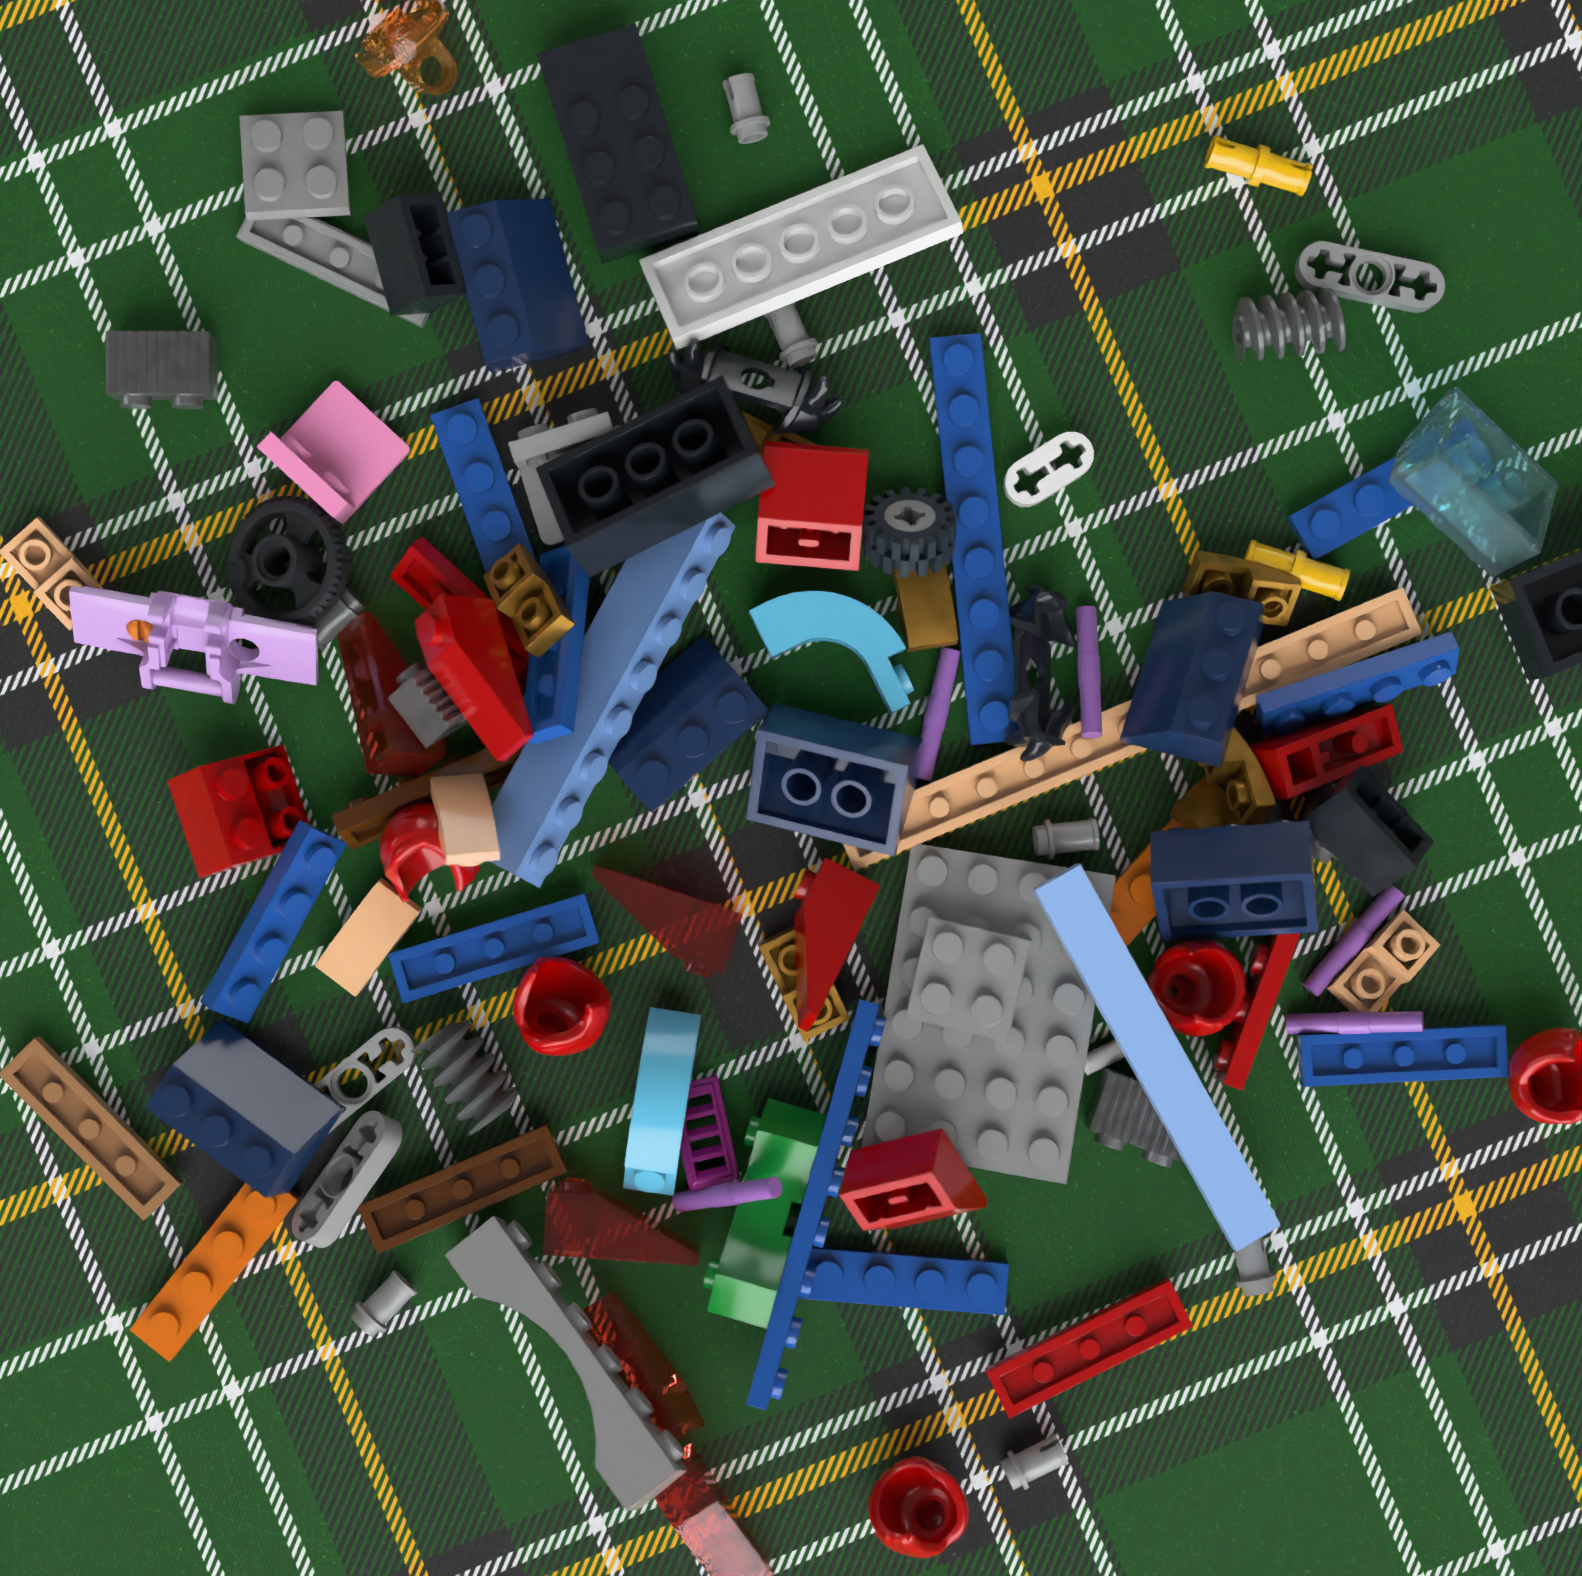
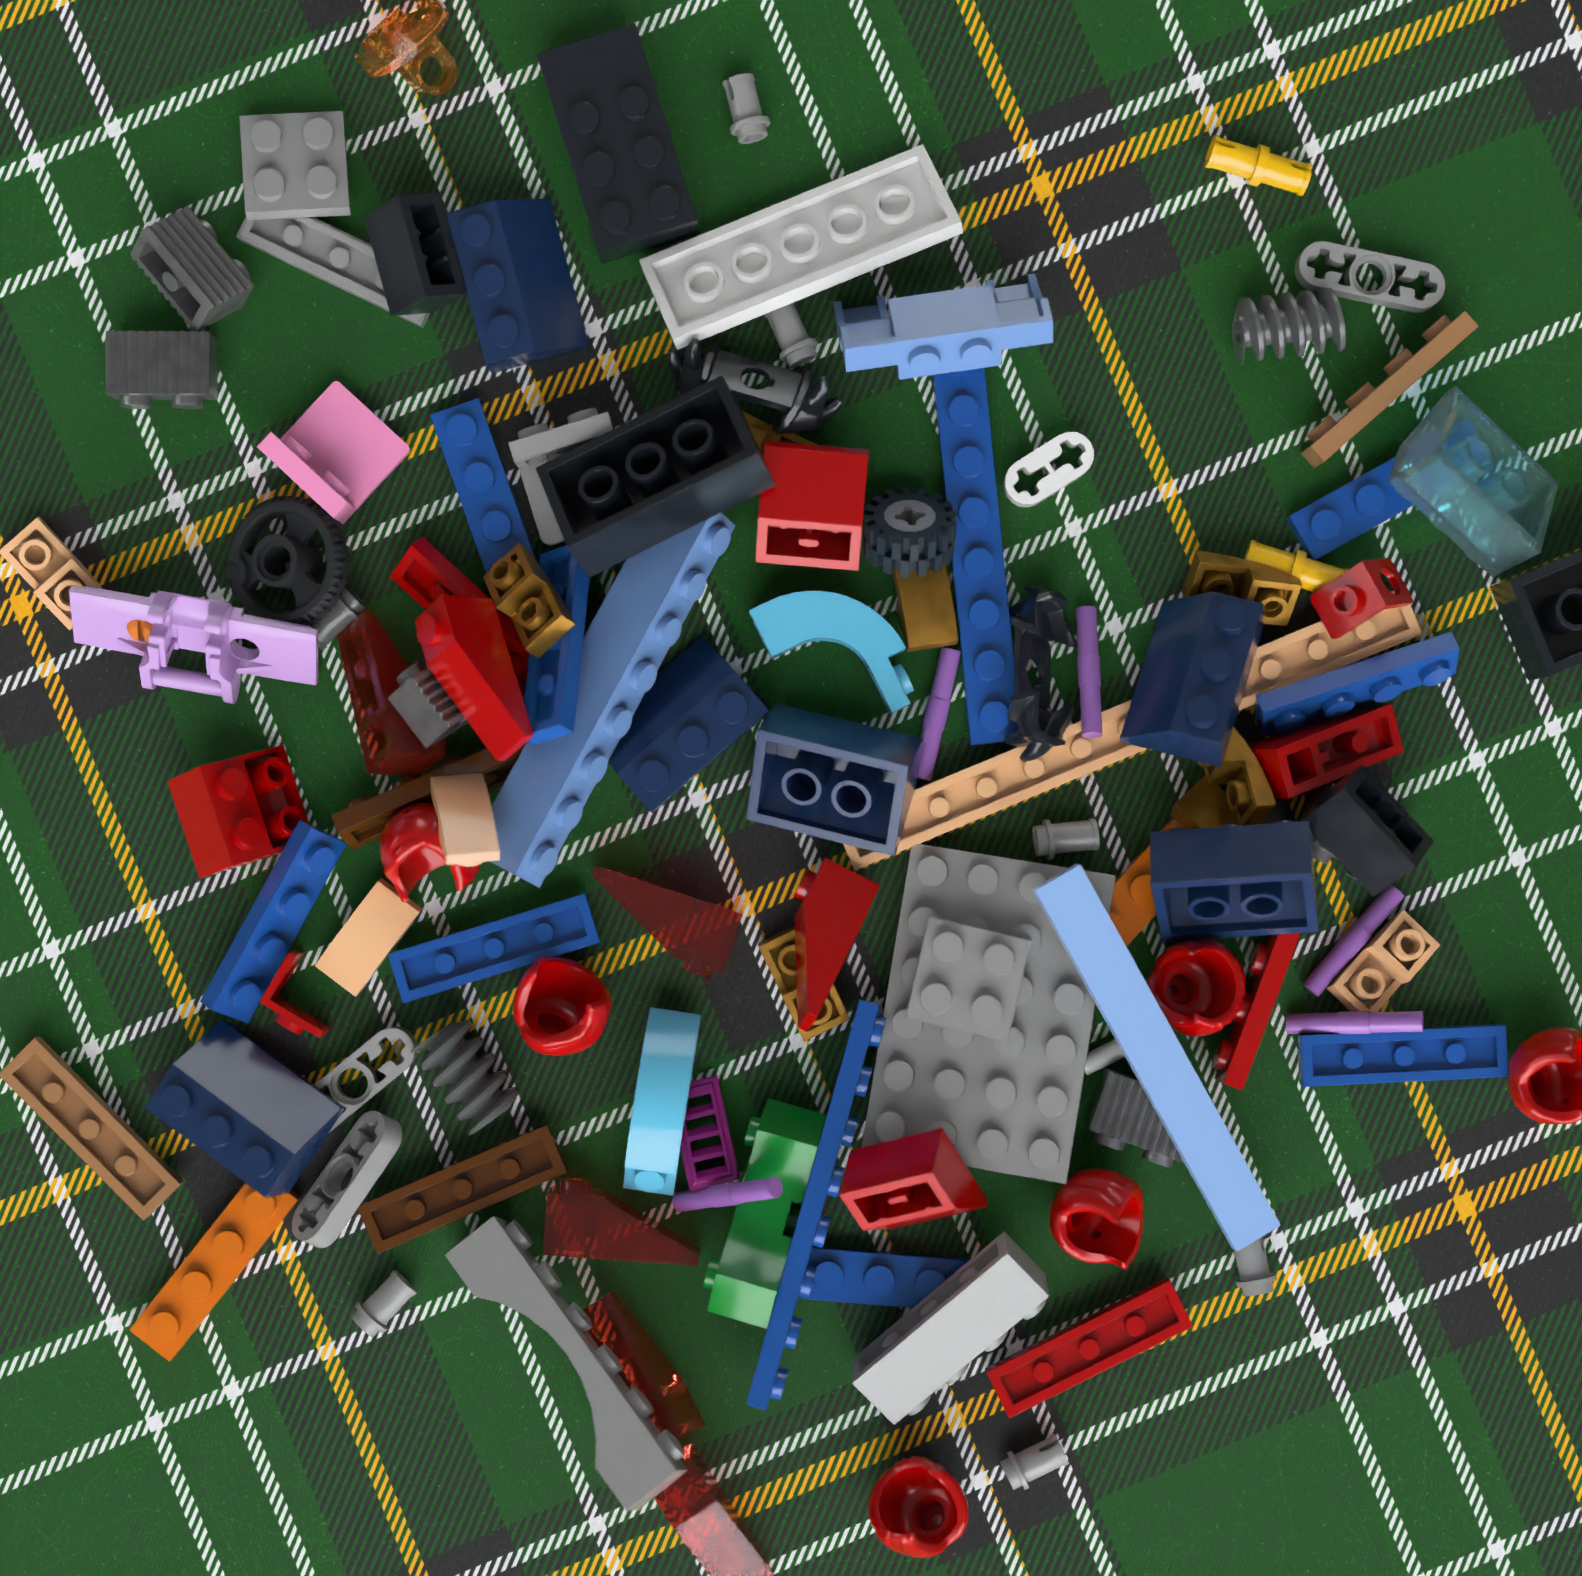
(192, 268): none -> flat silver brick
(288, 1014): none -> red bracket
(944, 329): none -> medium blue bracket
(950, 1329): none -> brick
(1098, 1217): none -> red piece
(1359, 596): none -> red bracket
(1402, 372): none -> medium nougat plate

